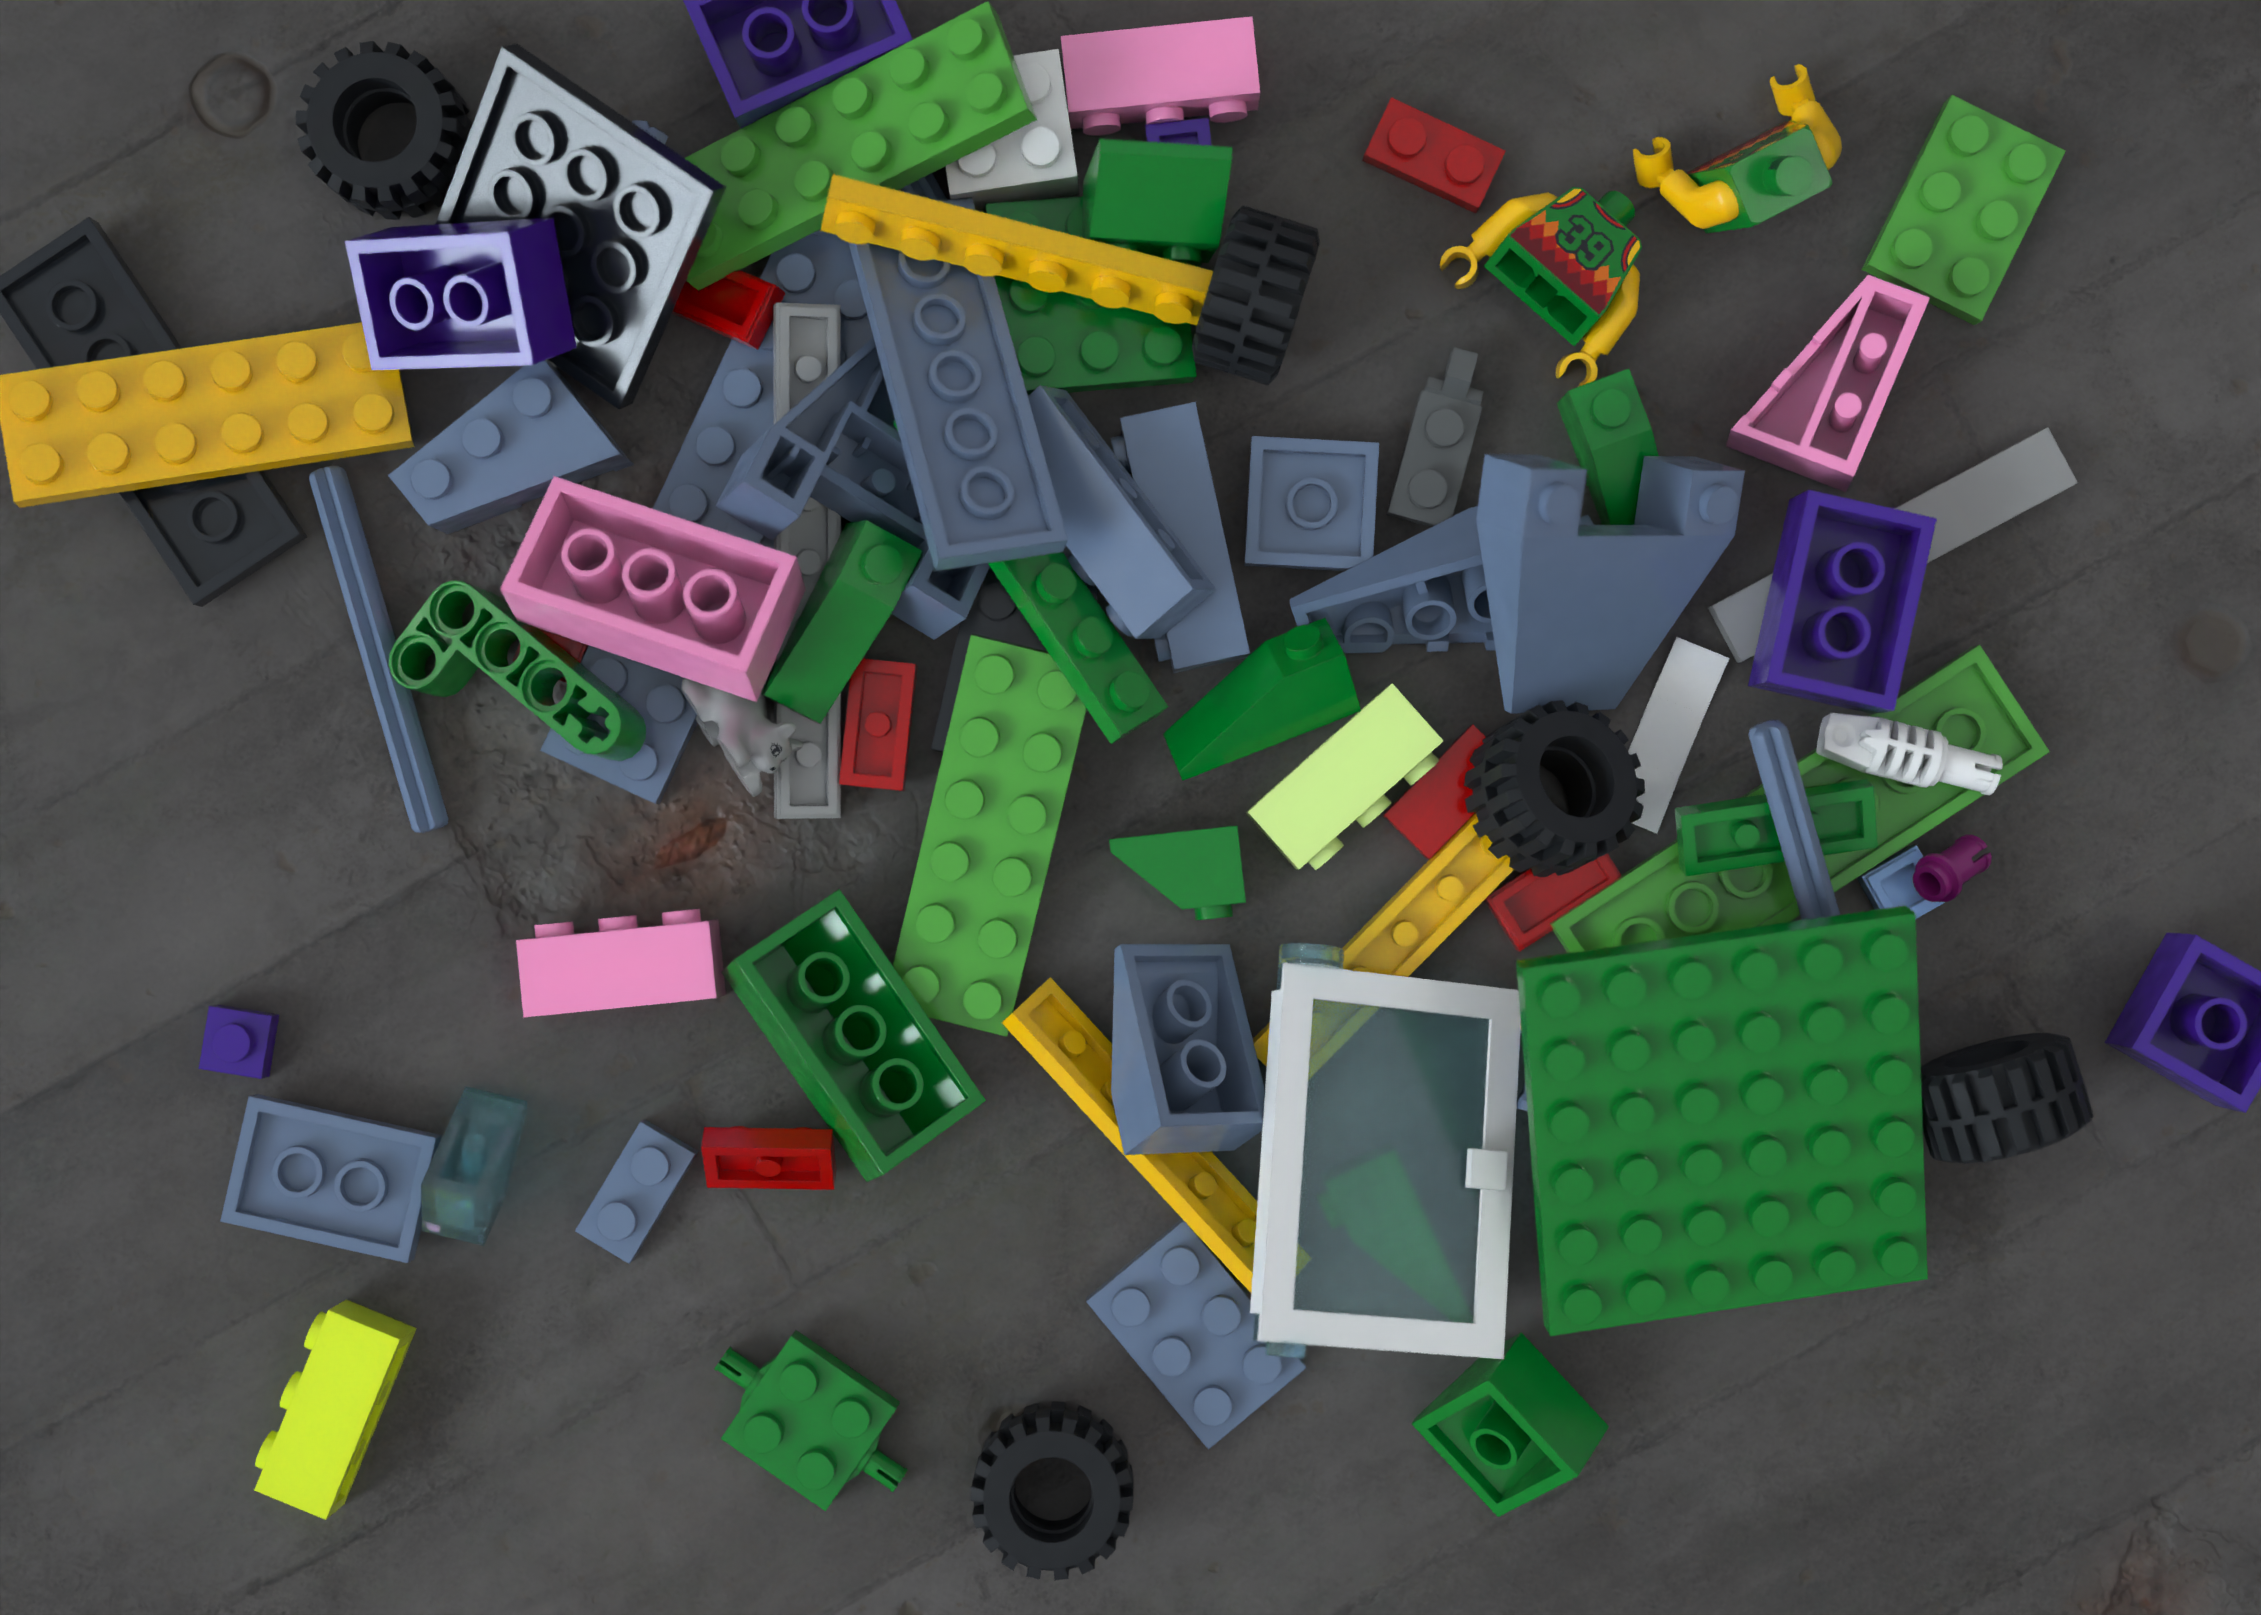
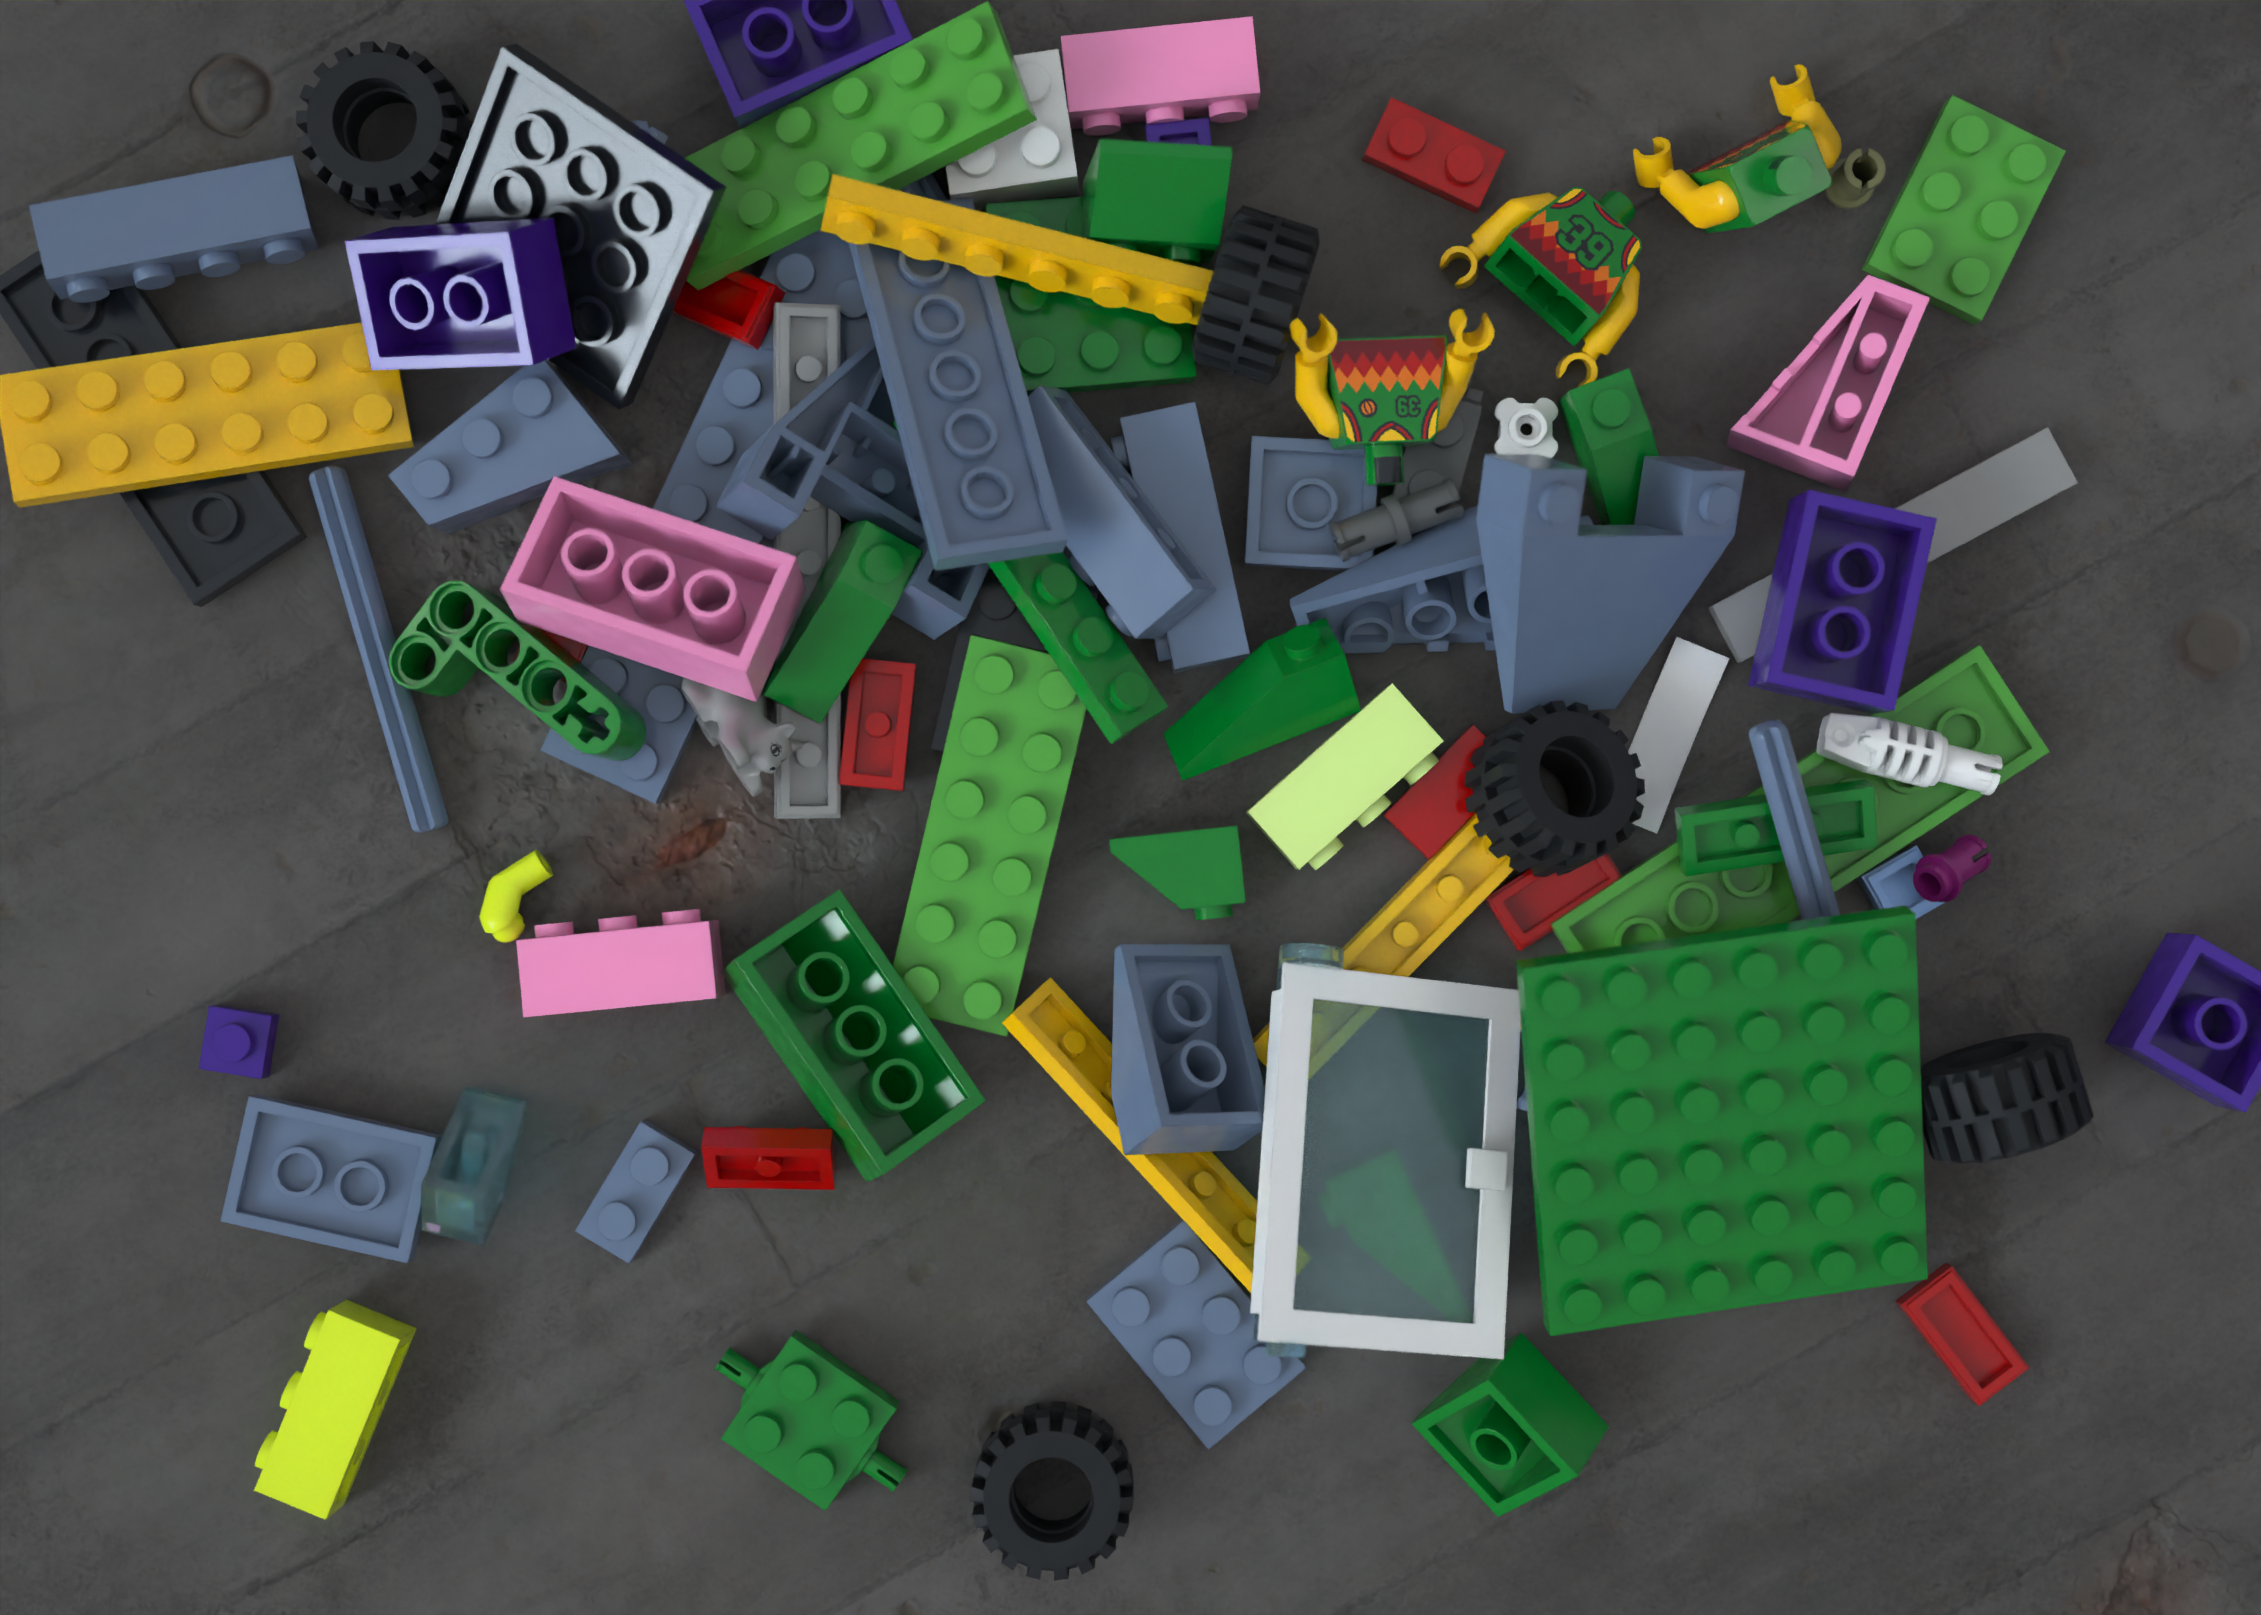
(174, 229): none -> sand blue brick
(504, 894): none -> neon yellow arm
(1384, 388): none -> torso
(1396, 519): none -> dark grey pin
(1538, 416): none -> white plate
(1855, 178): none -> olive pin
(1962, 1334): none -> red tile

